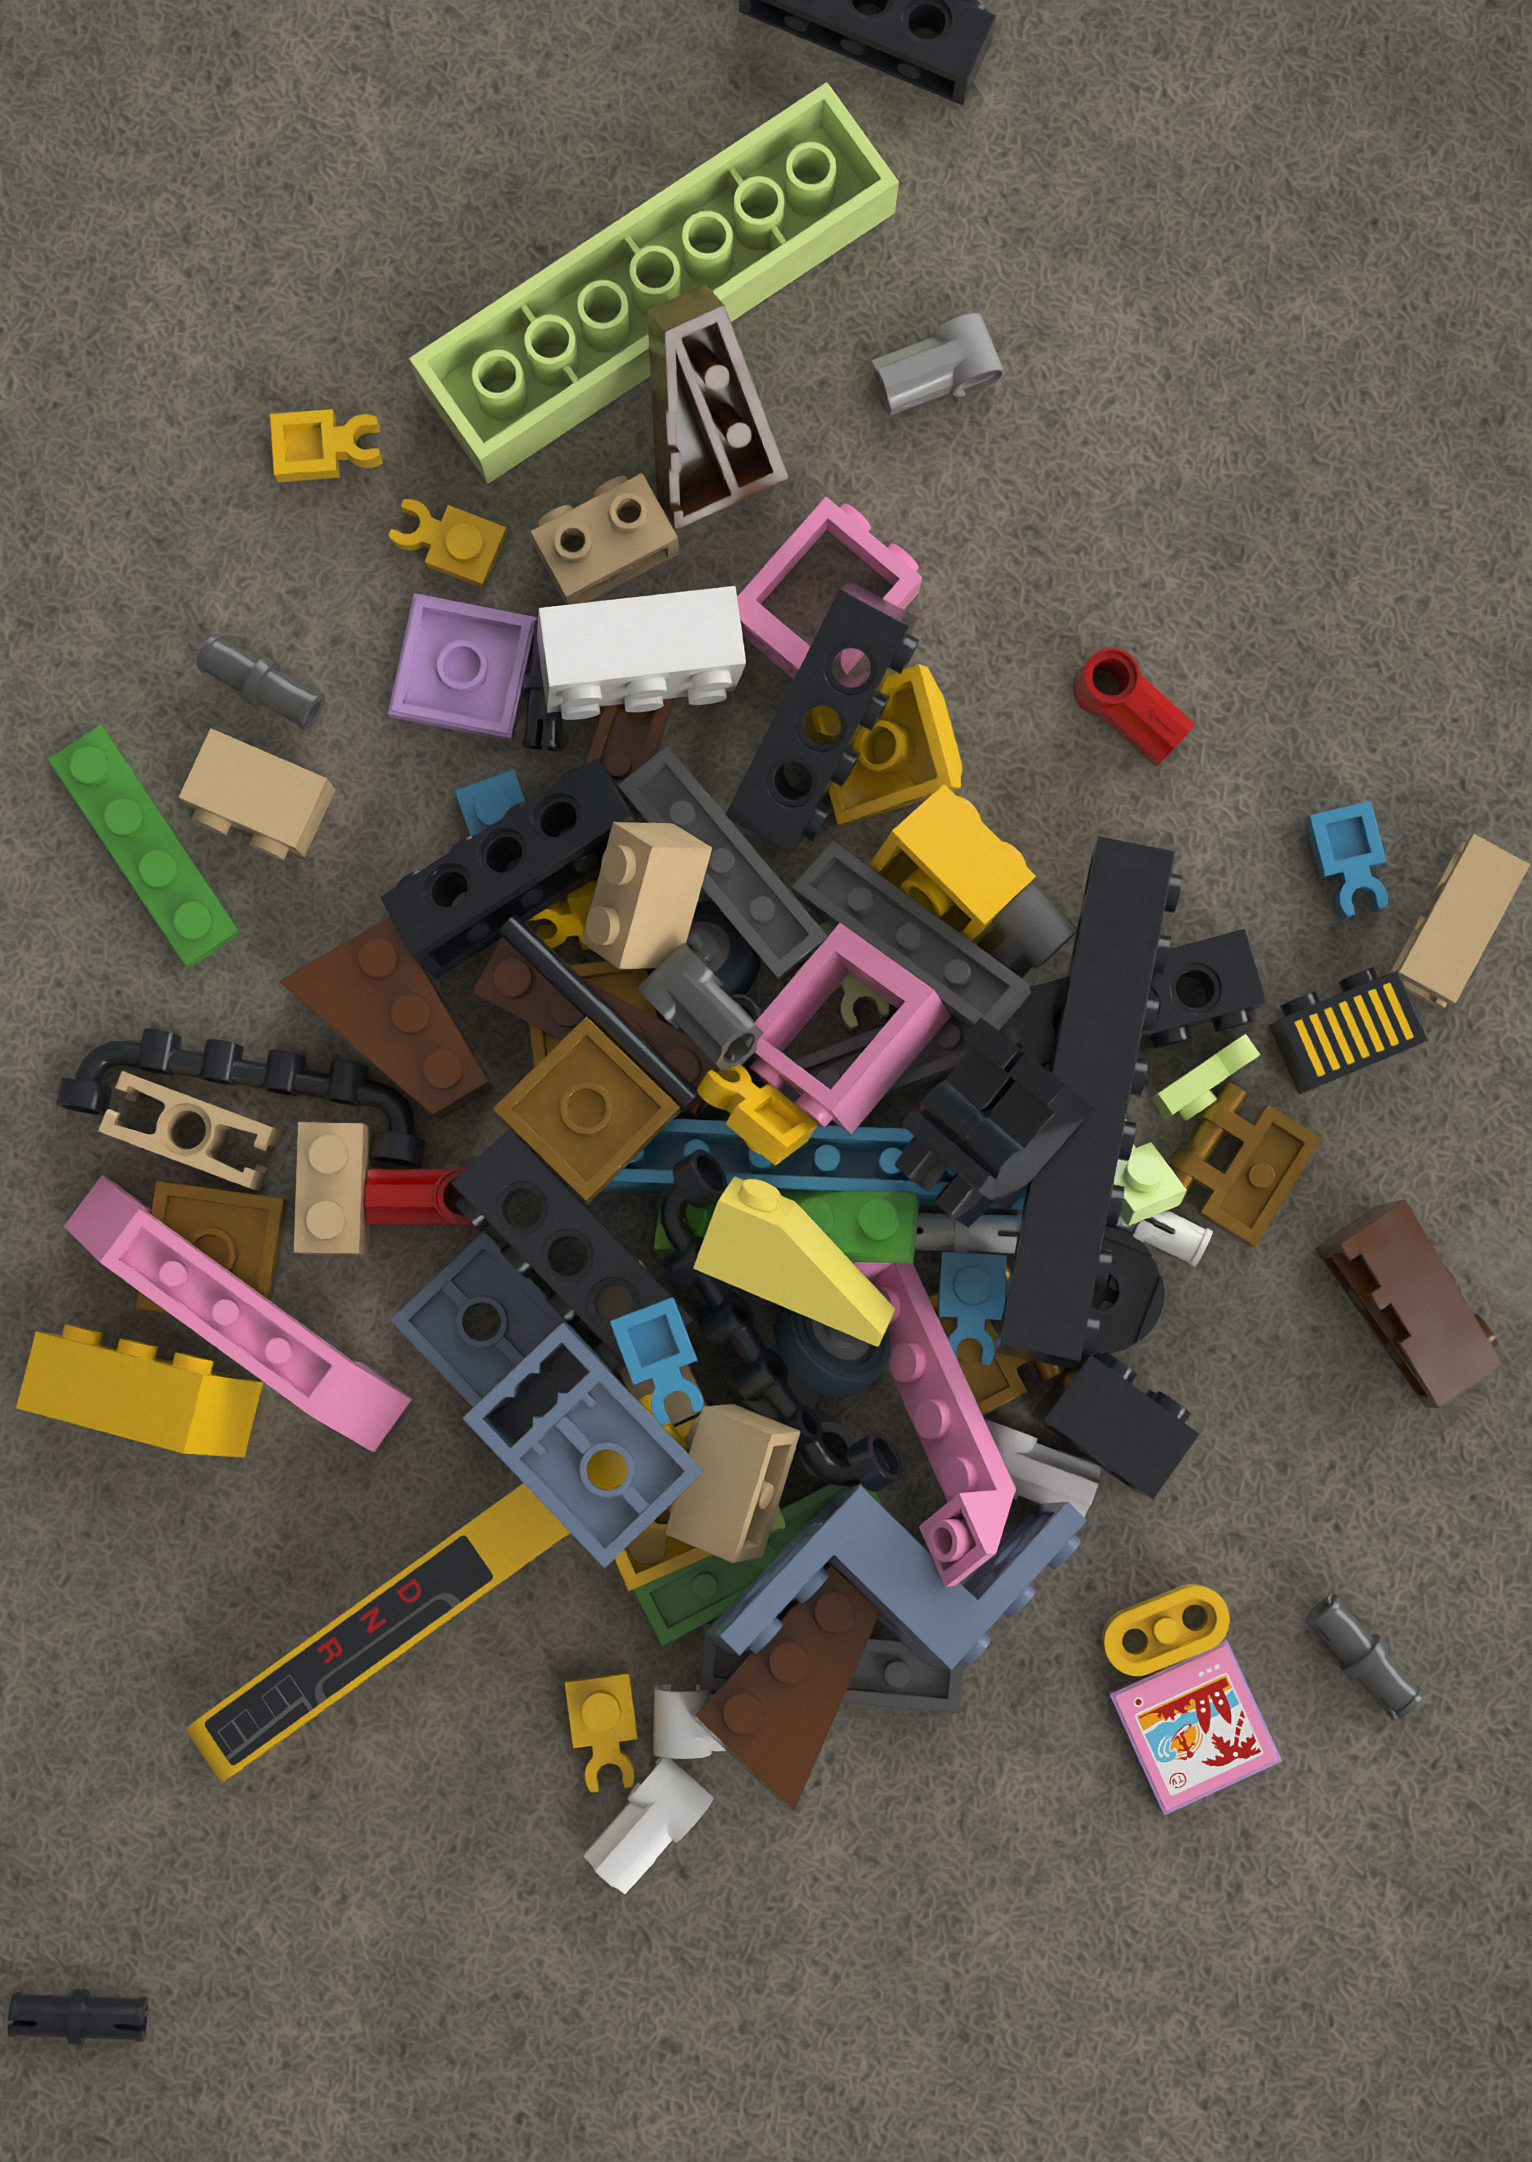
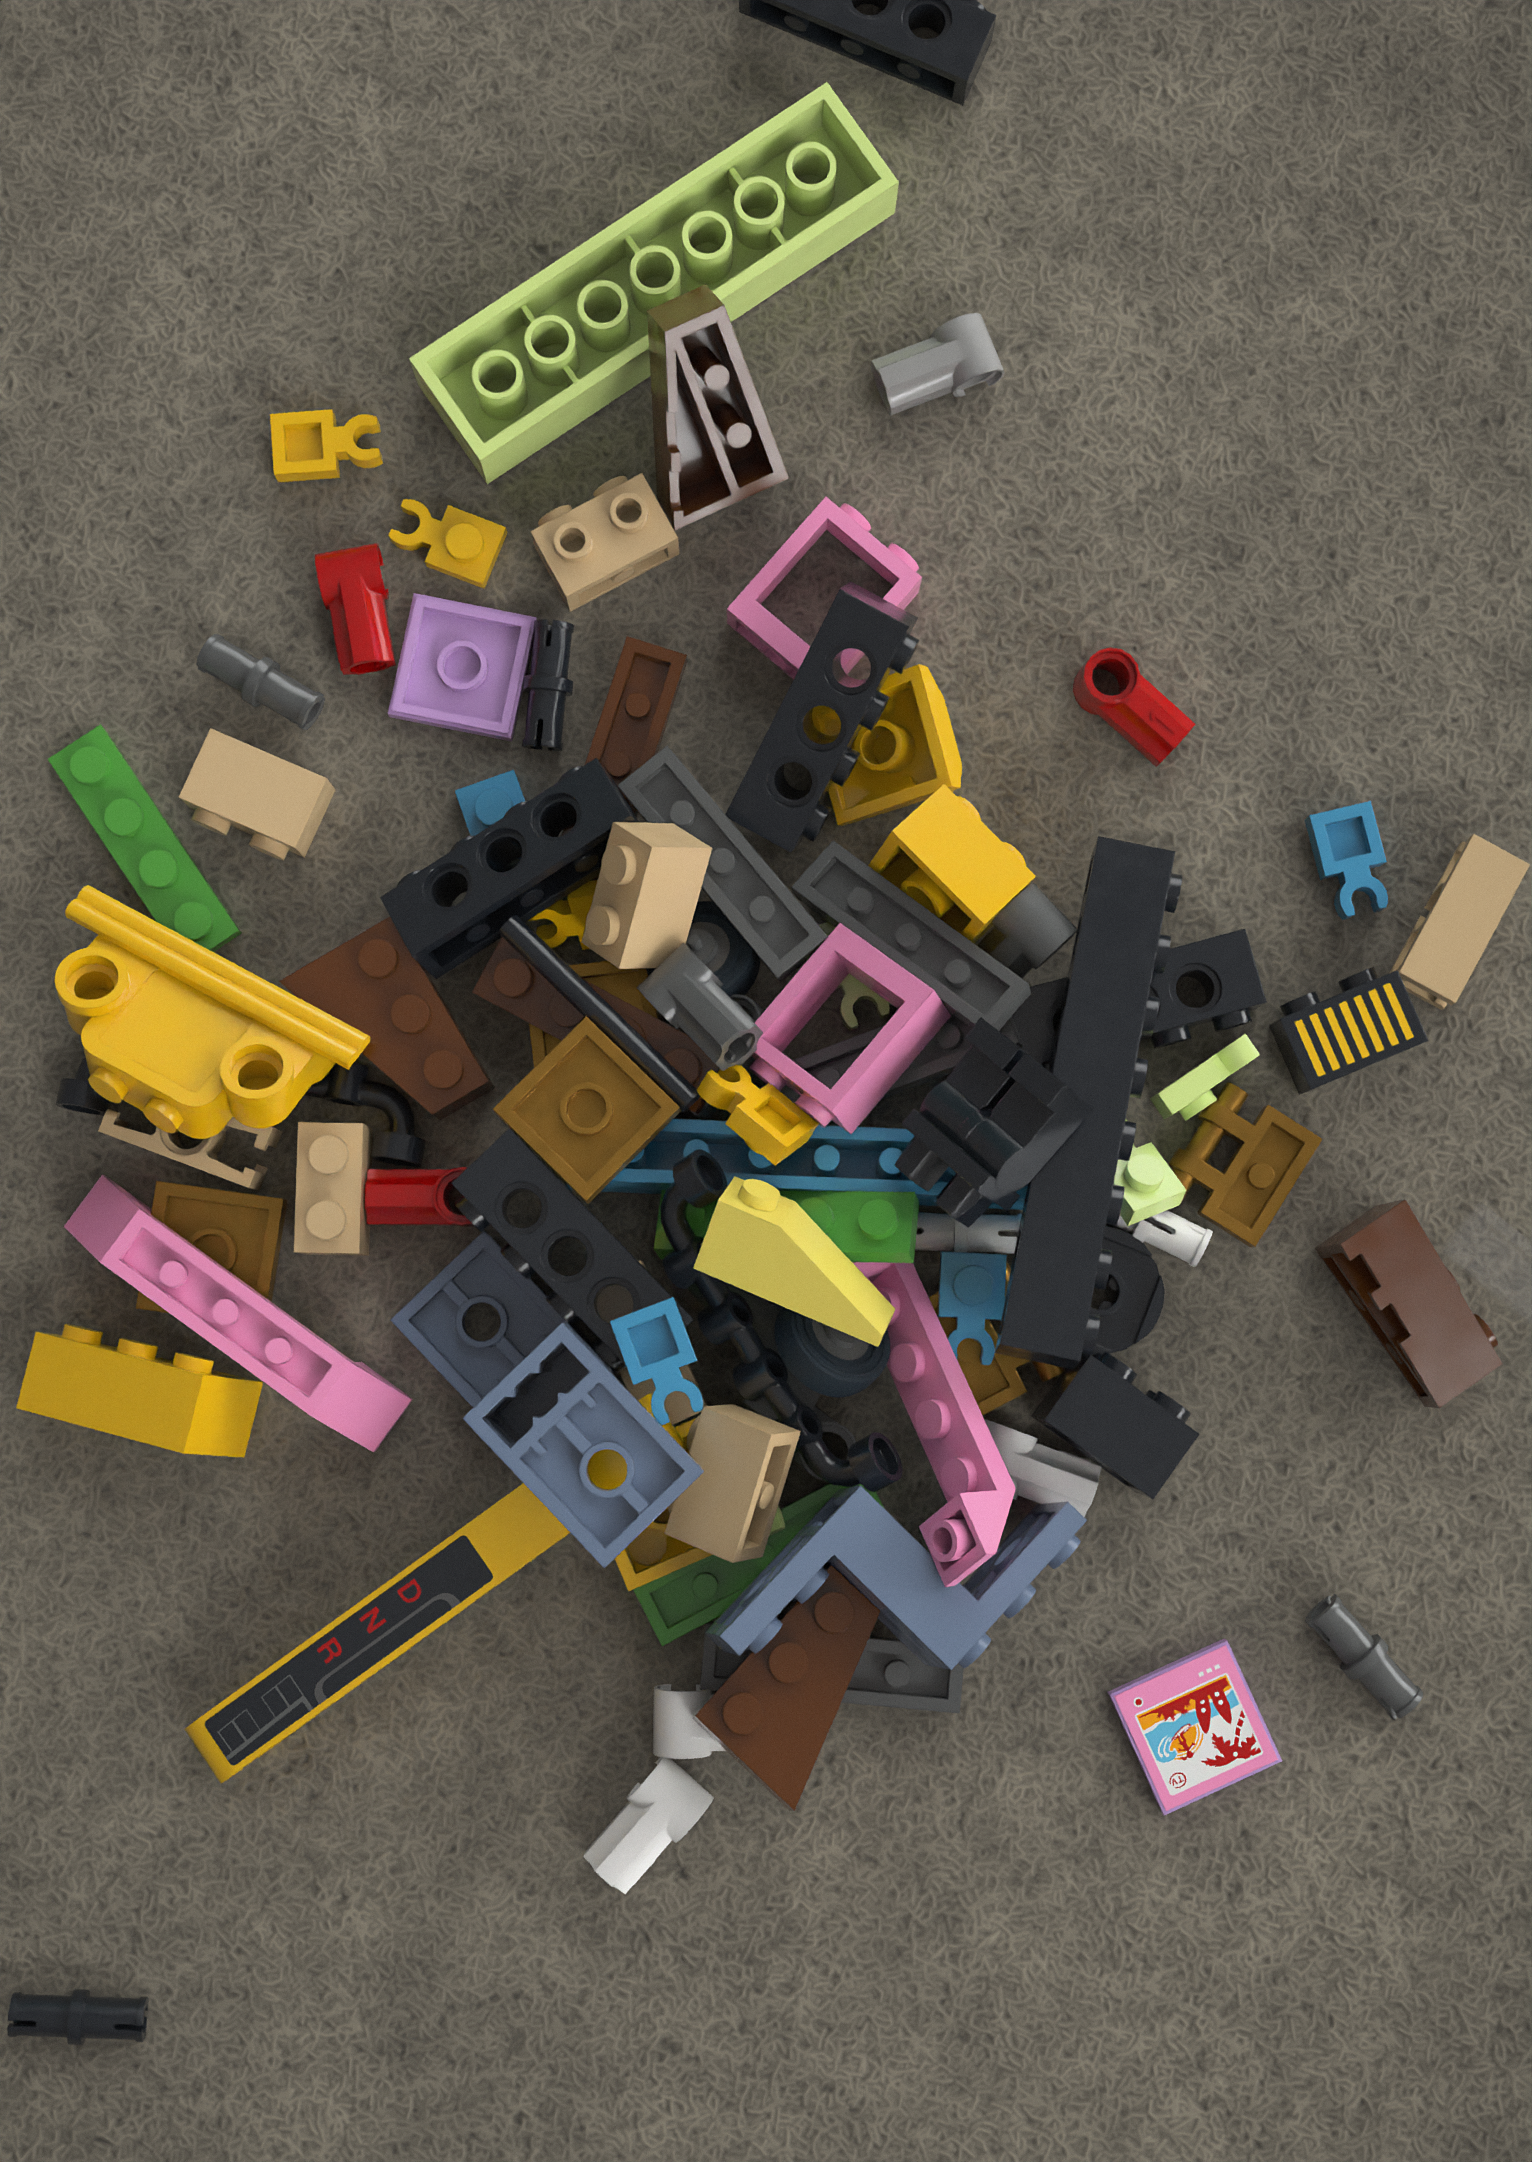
(188, 1028): none -> yellow brick
(356, 599): none -> red piece
(602, 1717): yellow plate -> none
(640, 651): white brick -> none
(1164, 1631): yellow plate -> none

